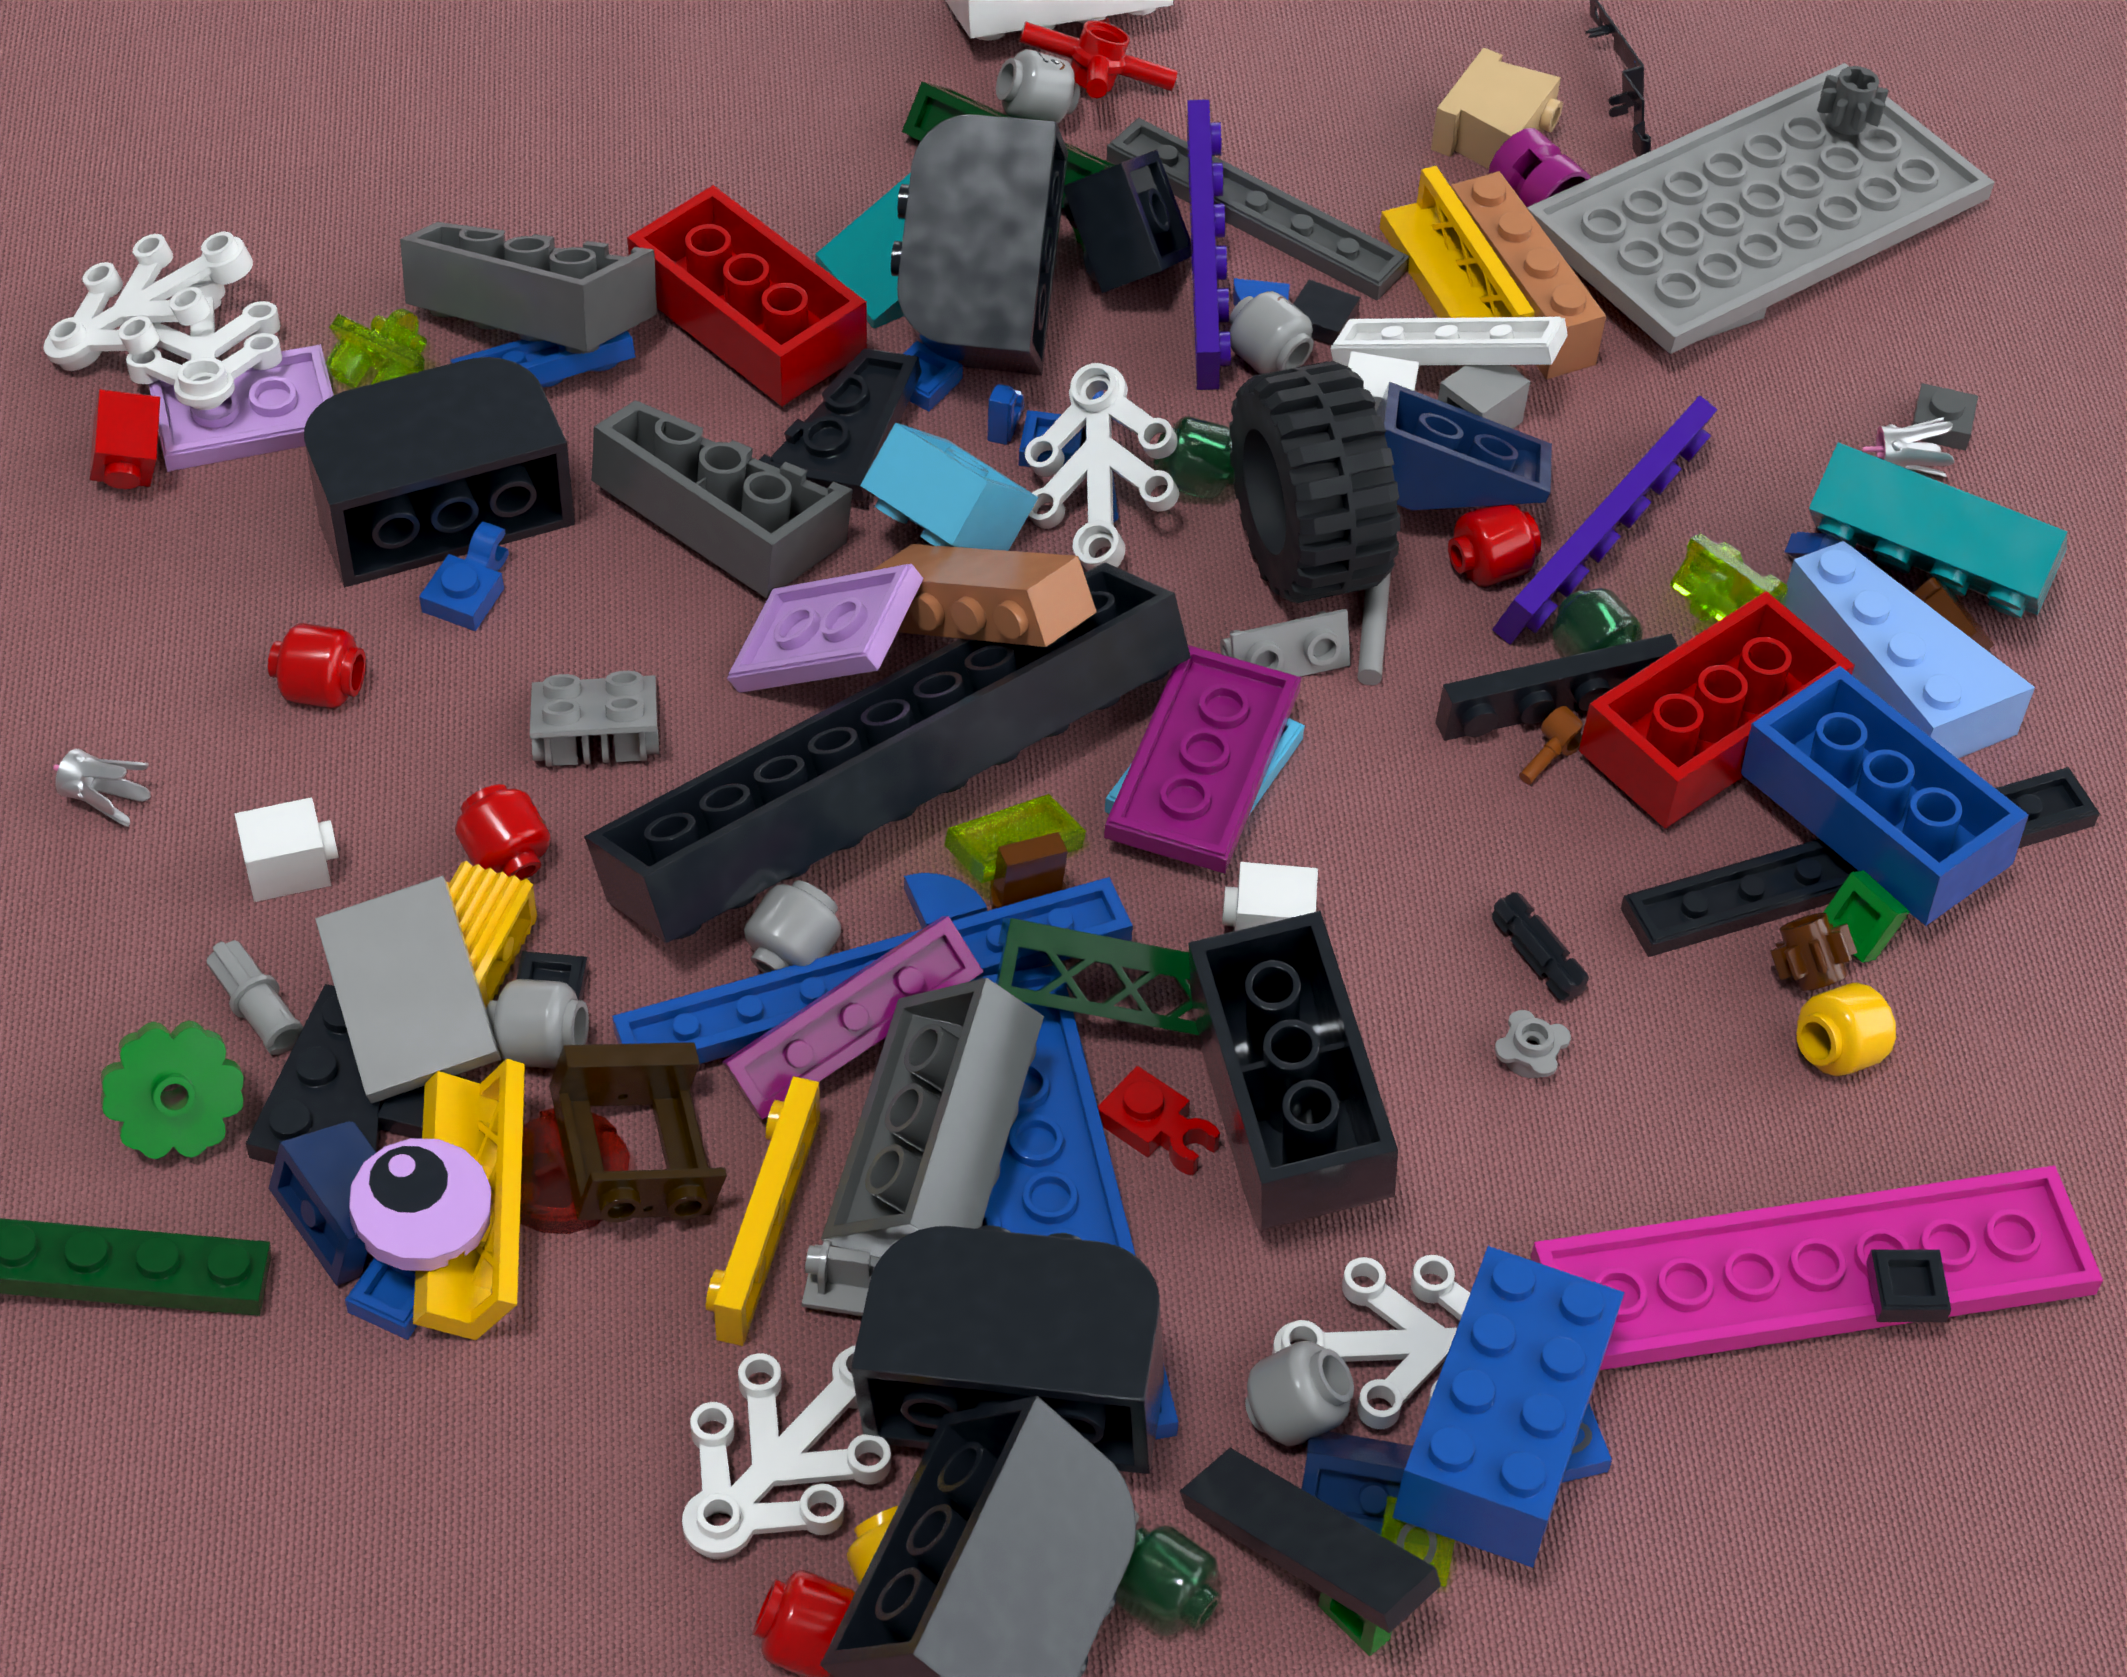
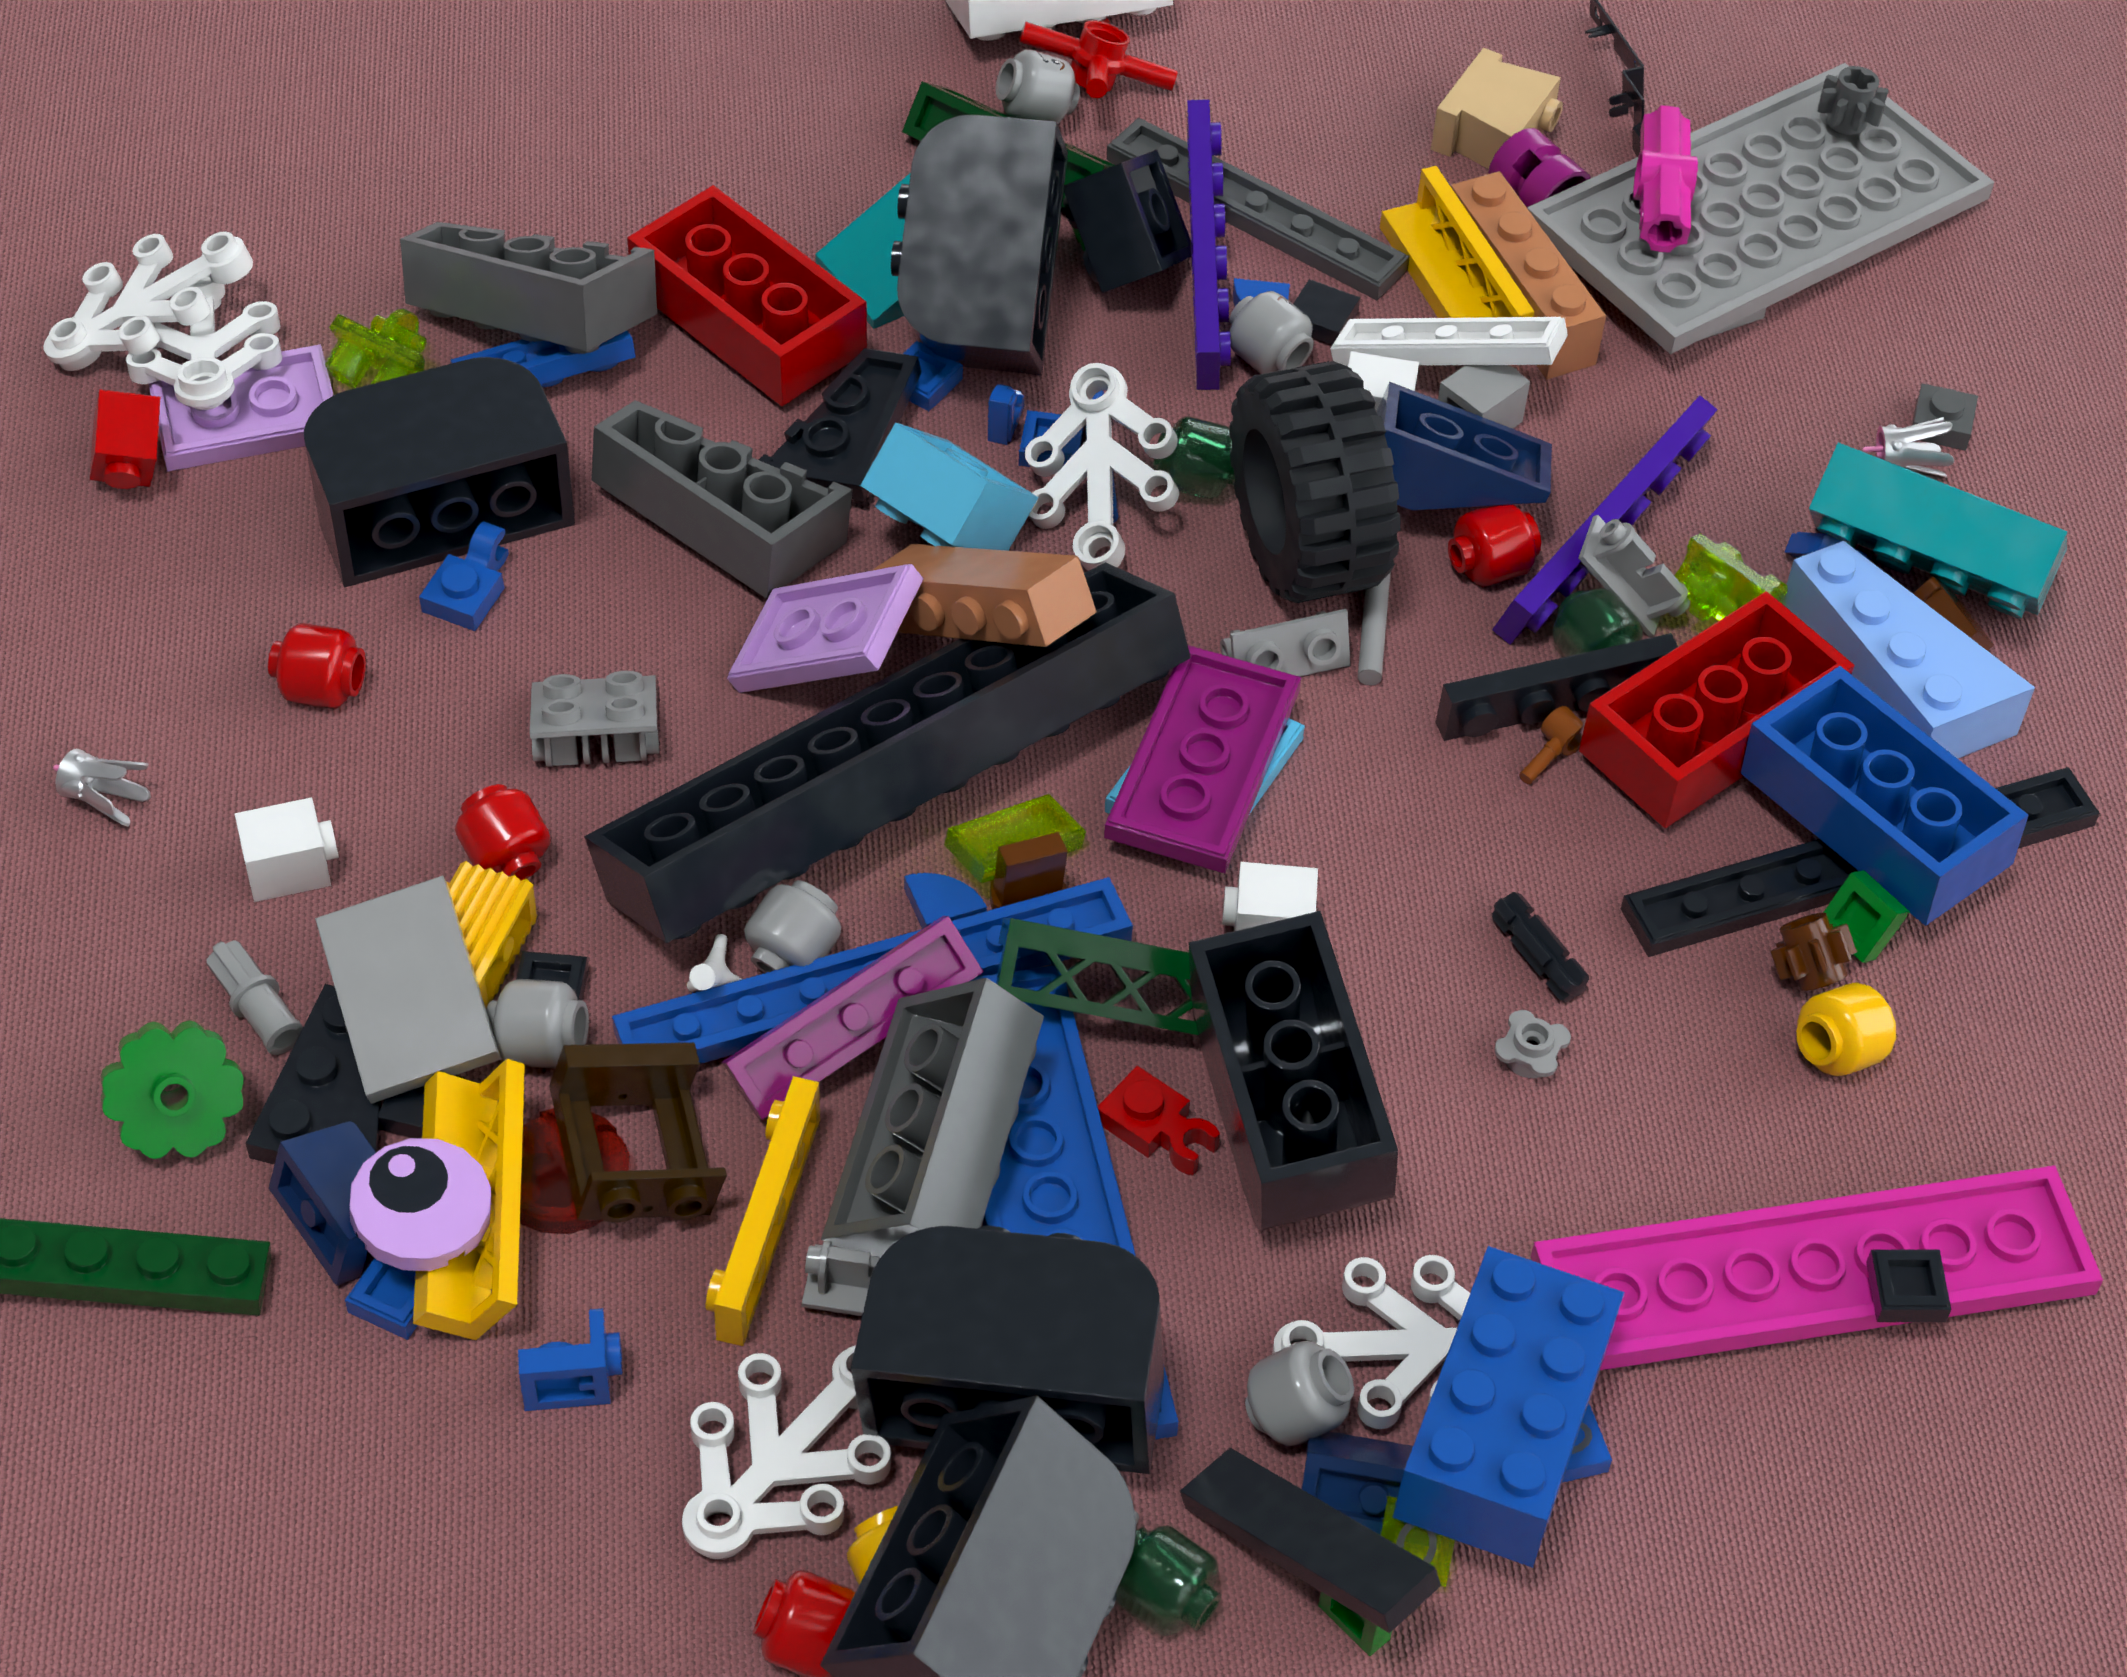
(571, 1374): none -> blue bracket
(713, 970): none -> white bar
(1618, 561): none -> light grey hinge
(1665, 179): none -> dark pink piece

